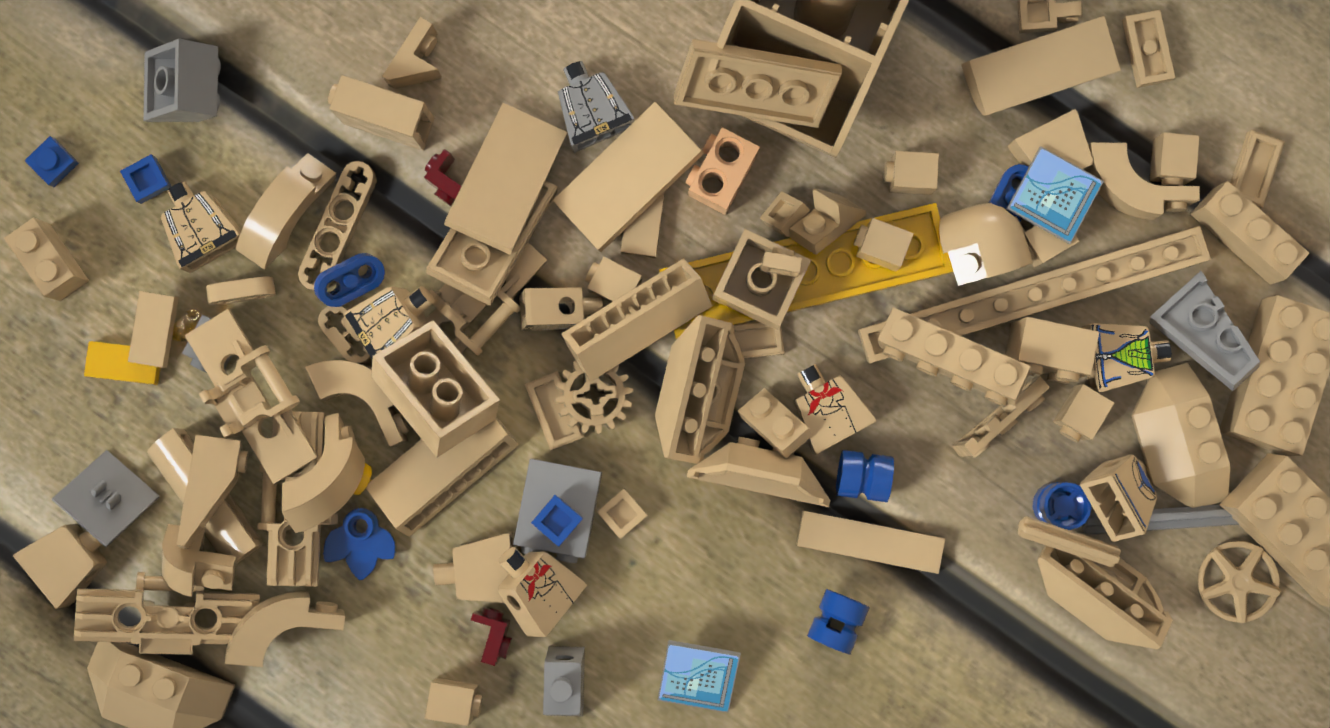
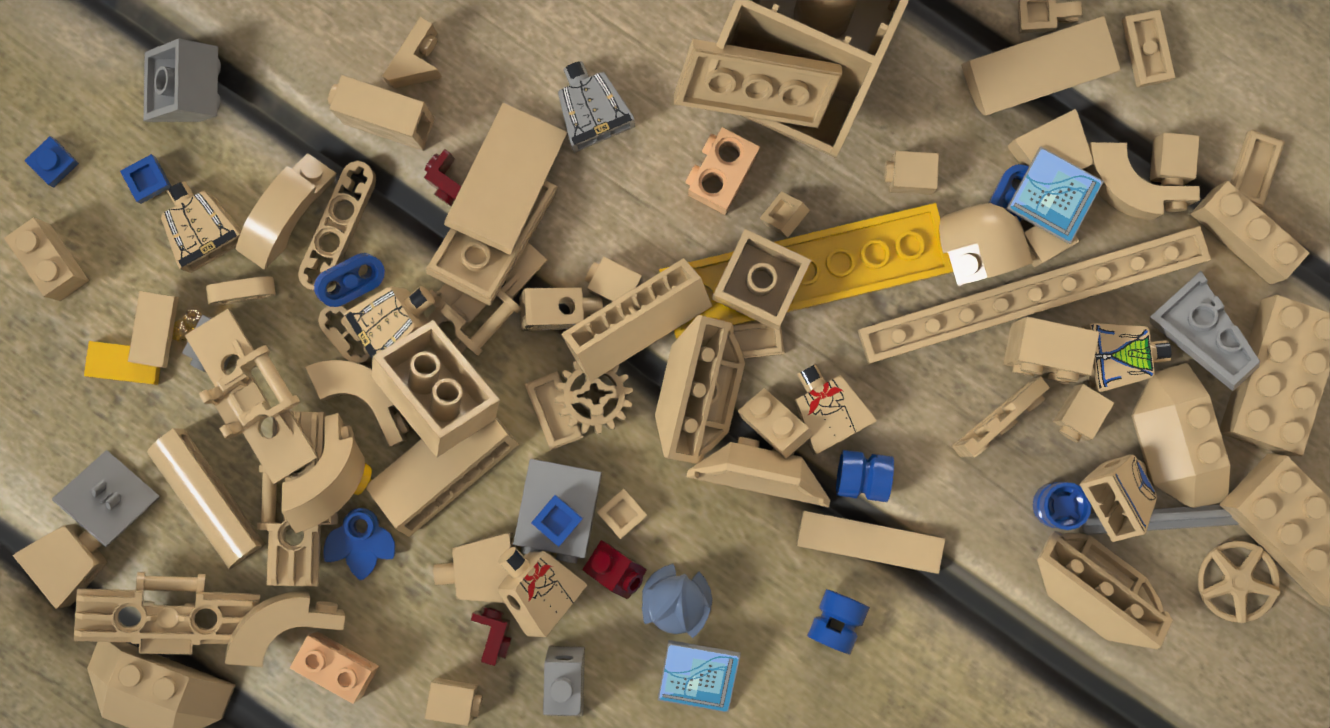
(194, 567): tan brick -> none
(210, 479): tan slope -> none
(334, 667): none -> light nougat brick
(614, 570): none -> dark red bracket
(628, 176): tan tile -> none
(643, 234): tan tile -> none
(676, 602): none -> sand blue helmet
(781, 262): tan plate -> none
(827, 222): tan slope -> none
(883, 244): tan brick -> none
(953, 356): tan brick -> none
(1069, 541): tan axle -> none

